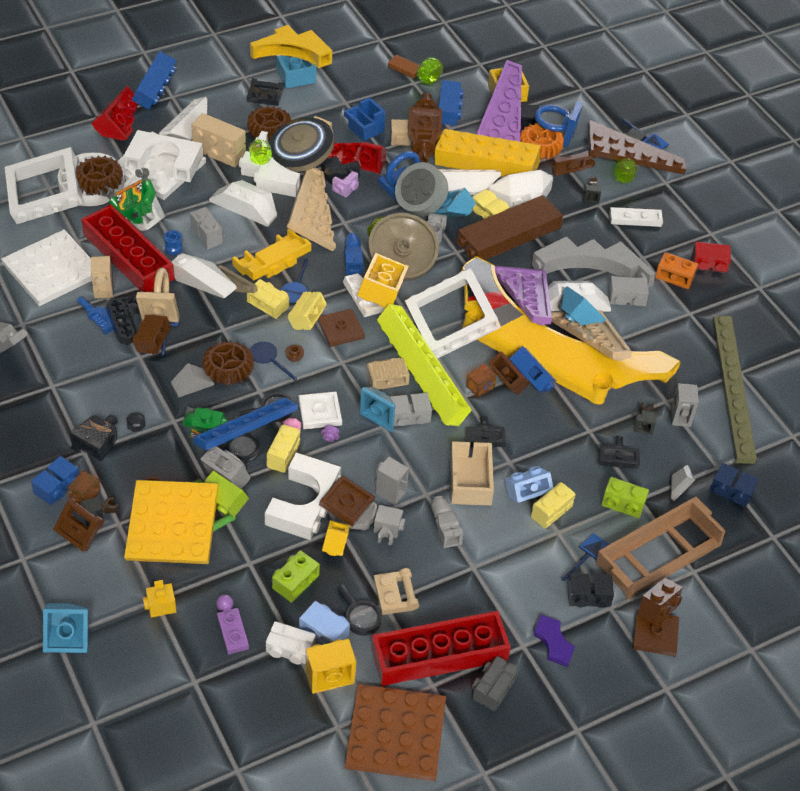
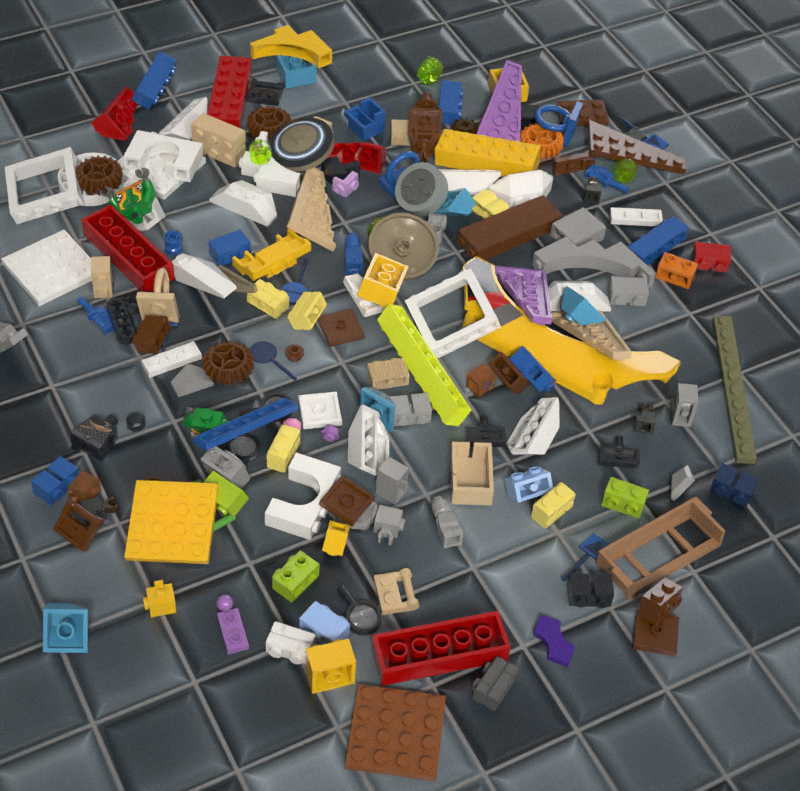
(171, 359): none -> white plate
(206, 228): light grey piece -> none
(228, 246): none -> blue piece
(230, 89): none -> red brick
(367, 440): none -> white wedge
(404, 66): dark orange tile -> none
(465, 125): none -> dark brown gear
(536, 429): none -> white wedge
(579, 228): none -> light grey brick
(591, 110): none -> reddish brown plate
(605, 177): none -> blue piece
(659, 240): none -> blue brick

